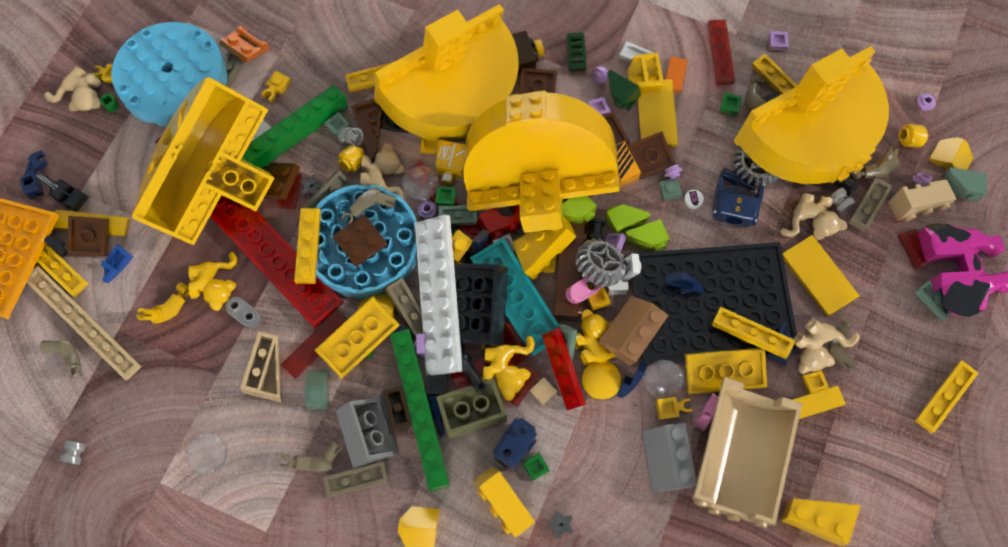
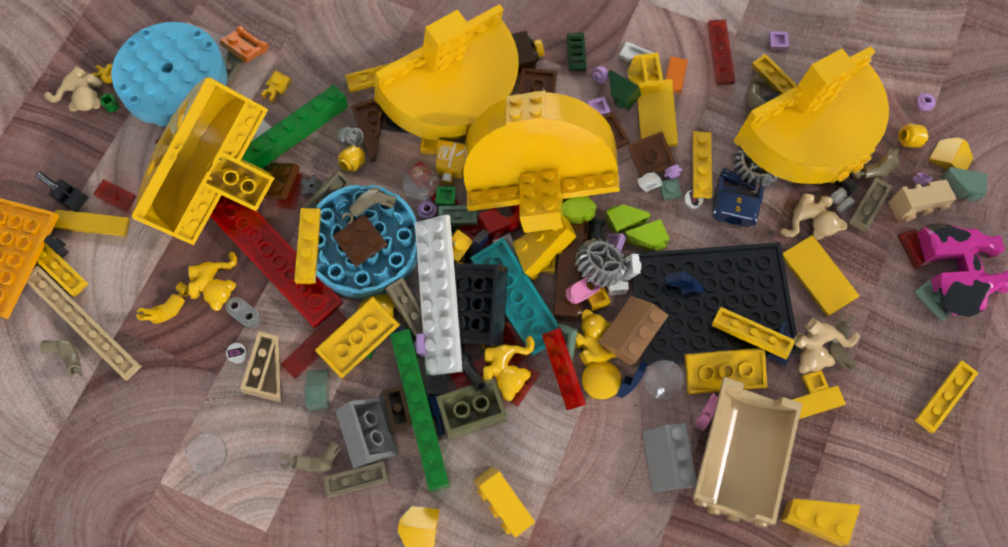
(34, 189): dark blue piece -> none
(72, 452): light grey wheel -> none
(88, 236): reddish brown plate -> none
(114, 195): none -> clear red plate
(115, 262): blue slope -> none
(236, 353): none -> white tile
(336, 123): sand green plate -> none
(385, 163): tan animal -> none
(515, 444): dark blue piece -> none
(535, 467): green tile -> none
(543, 391): tan tile -> none
(566, 528): dark grey plate -> none
(627, 166): light orange brick -> none
(649, 181): none -> white plate
(669, 407): yellow plate -> none
(701, 165): none -> yellow plate
(730, 104): green plate -> none

